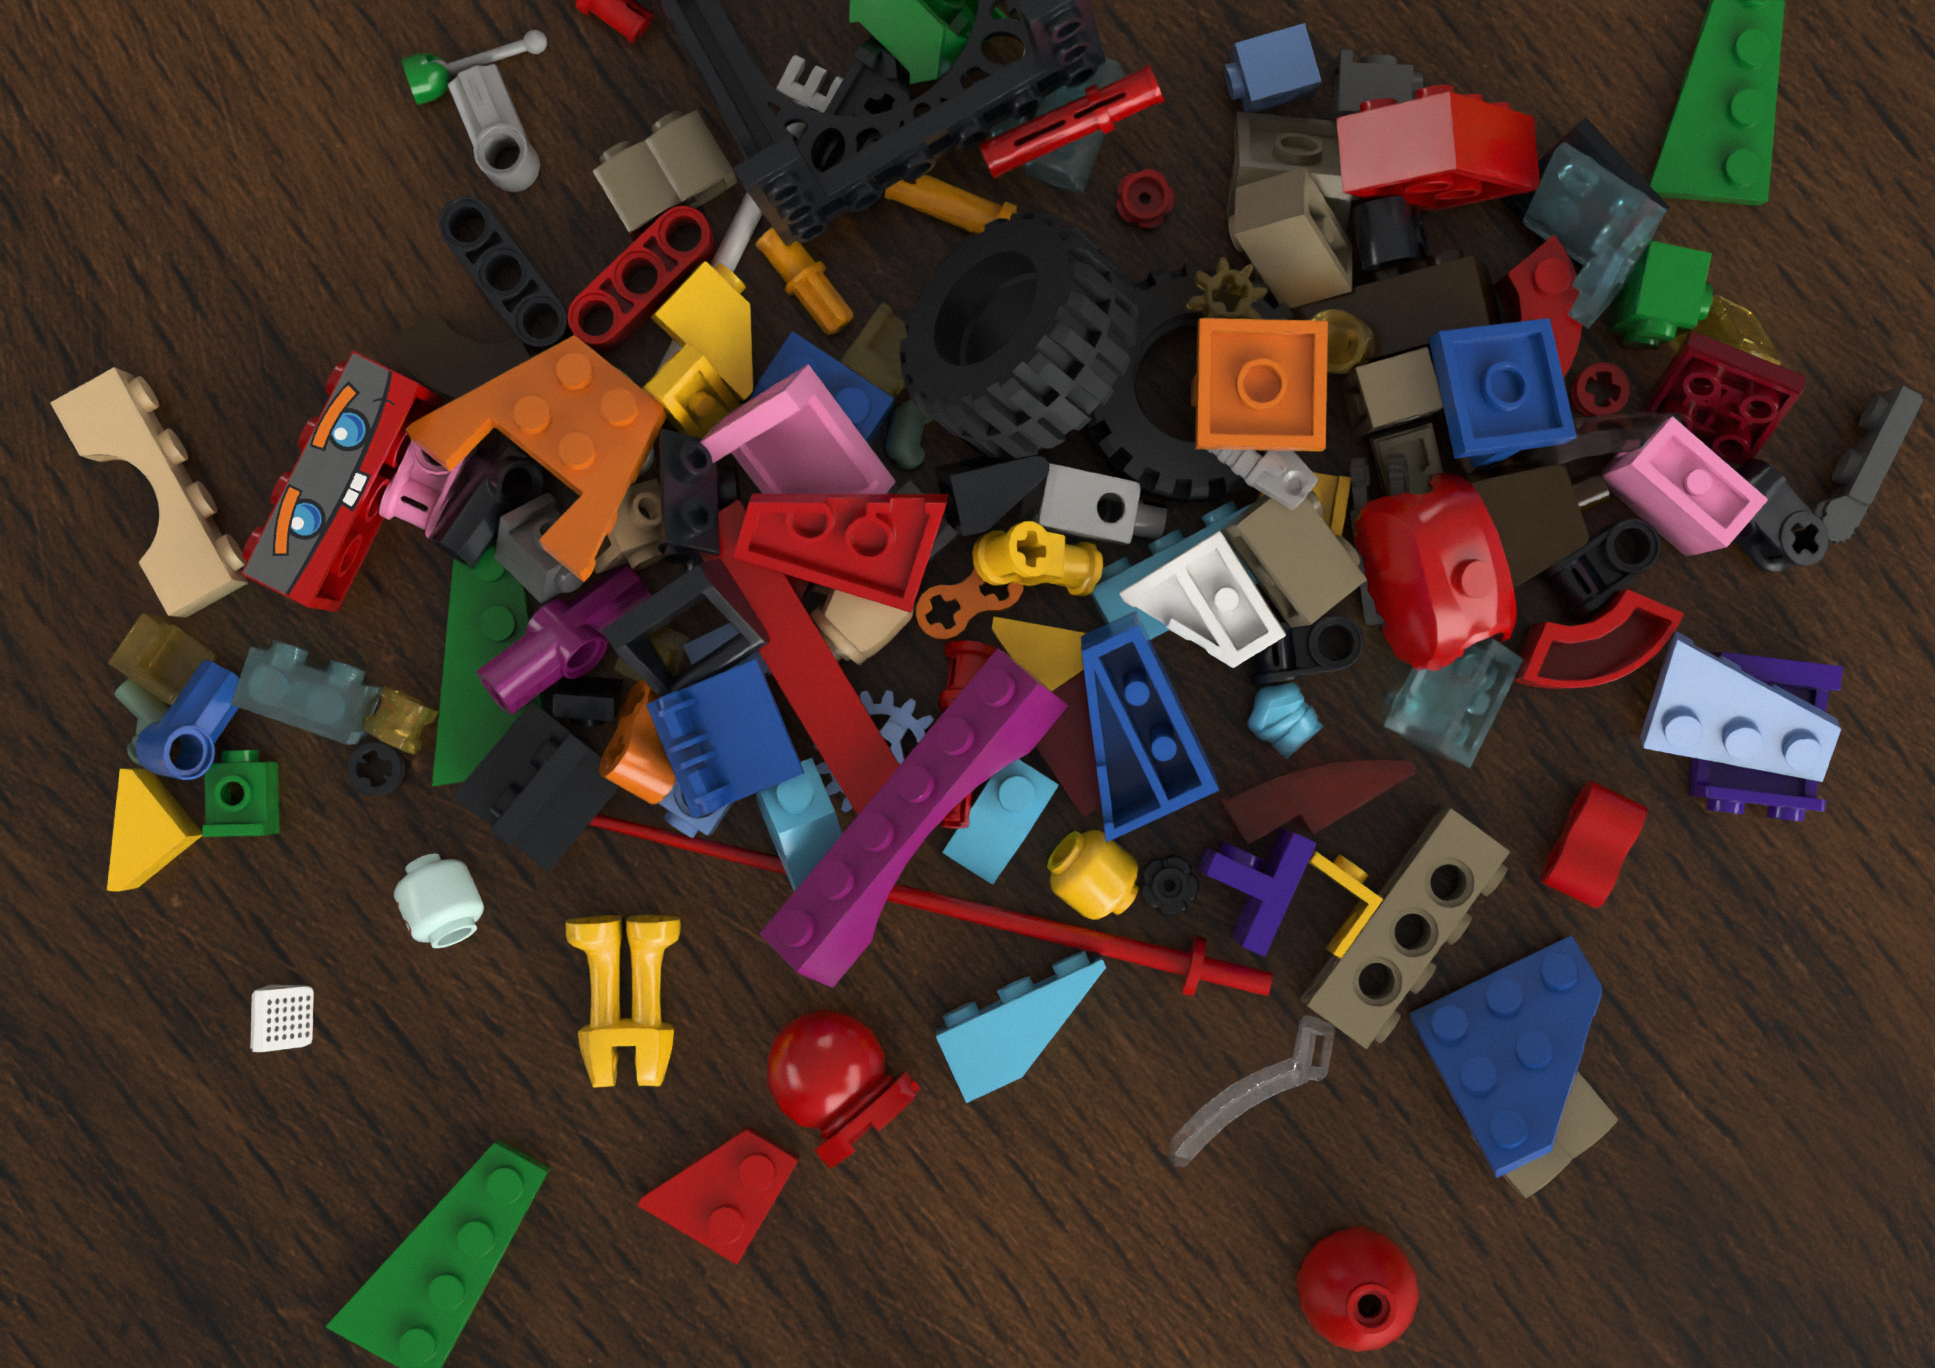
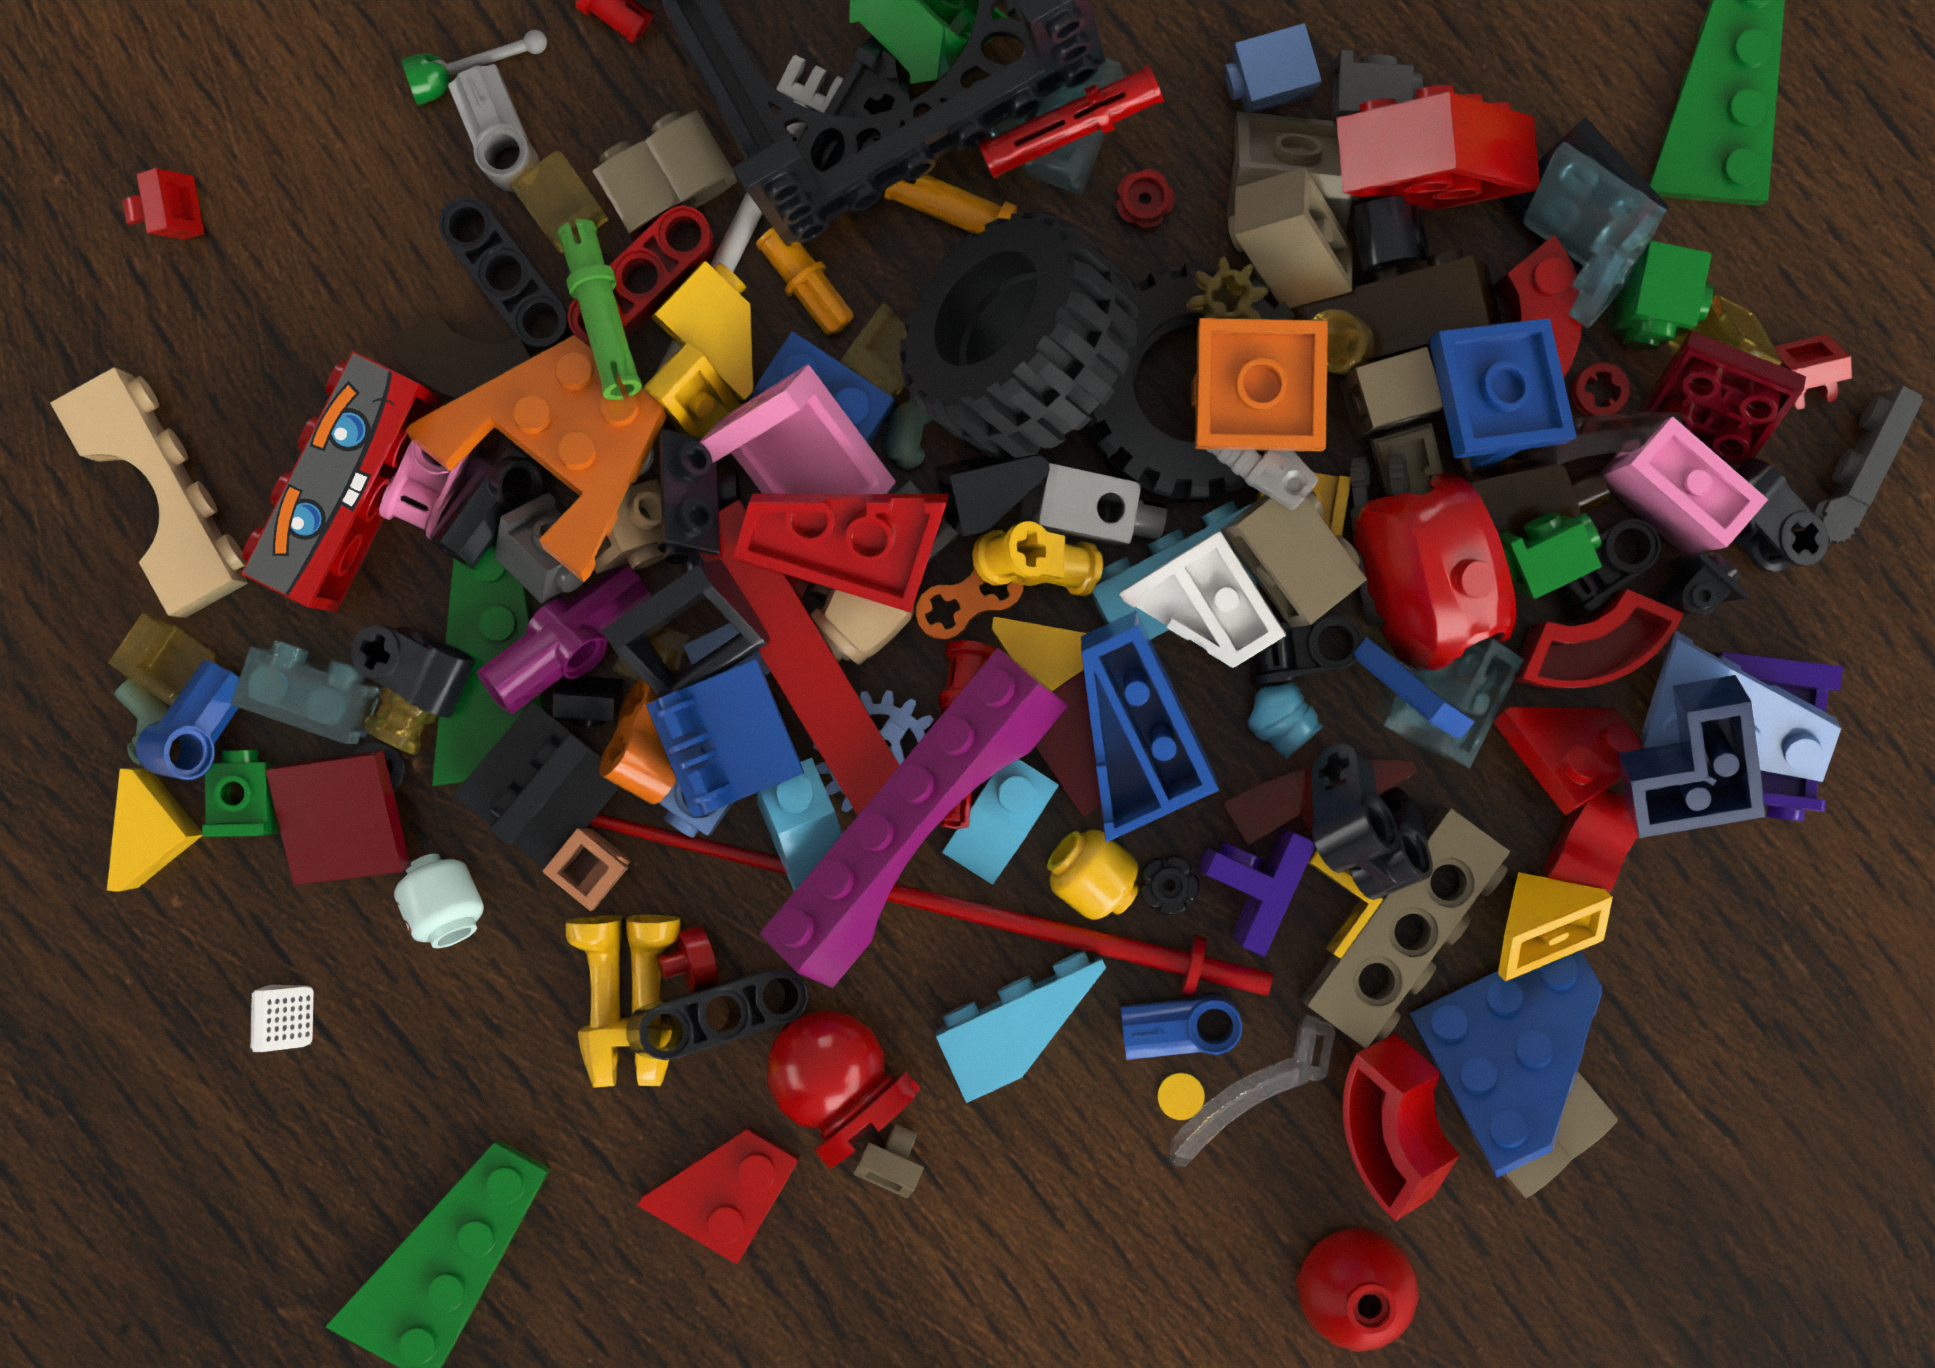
(166, 204): none -> red tile
(338, 817): none -> dark red tile
(413, 666): none -> black piece
(557, 196): none -> clear yellow panel
(587, 867): none -> nougat leg
(593, 287): none -> bright green pin
(691, 959): none -> red tile
(746, 1013): none -> black beam
(890, 1165): none -> dark tan tile
(1172, 1028): none -> blue piece
(1180, 1096): none -> yellow piece
(1367, 833): none -> black piece
(1395, 1126): none -> red brick
(1413, 689): none -> blue tile
(1550, 922): none -> yellow slope
(1551, 553): none -> green brick
(1569, 748): none -> red wing
(1700, 584): none -> black hinge
(1708, 774): none -> dark blue brick
(1821, 363): none -> red tile

